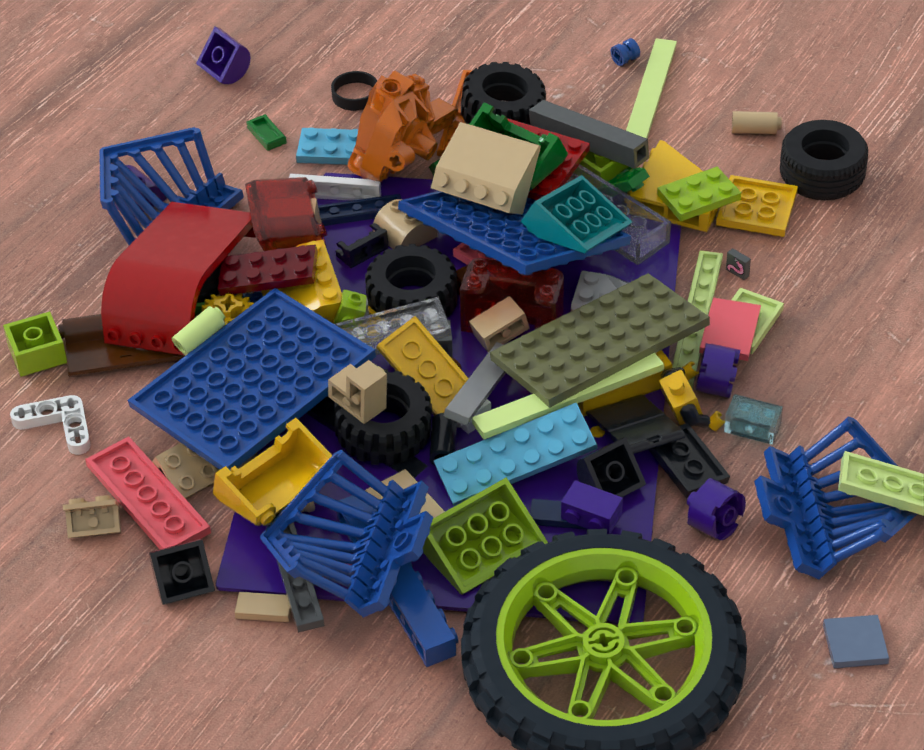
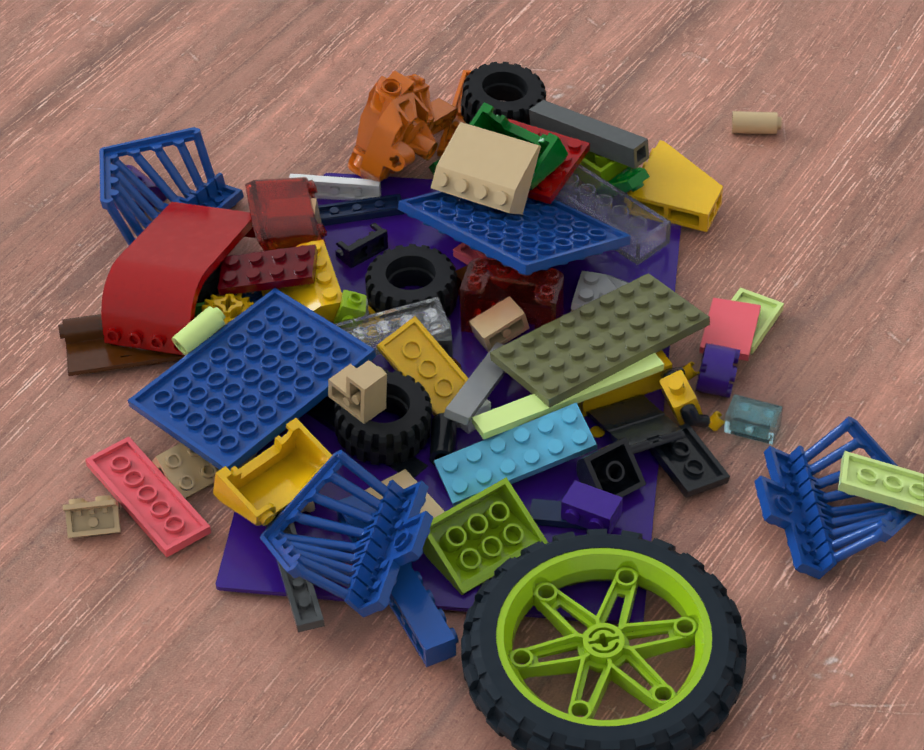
(35, 344): lime brick -> none
(66, 415): white beam -> none
(181, 571): black brick -> none
(224, 57): dark purple brick -> none
(262, 607): tan tile -> none
(266, 132): green tile -> none
(326, 145): medium azure plate -> none
(347, 78): black tyre -> none
(401, 228): tan brick -> none
(575, 216): teal slope -> none
(627, 51): blue wheel -> none
(651, 87): yellowish green tile -> none
(699, 193): lime plate -> none
(700, 296): yellowish green tile -> none
(715, 509): dark purple brick -> none
(738, 264): dark grey tile -> none
(762, 208): yellow plate -> none
(830, 178): black tyre -> none
(855, 641): sand blue tile -> none

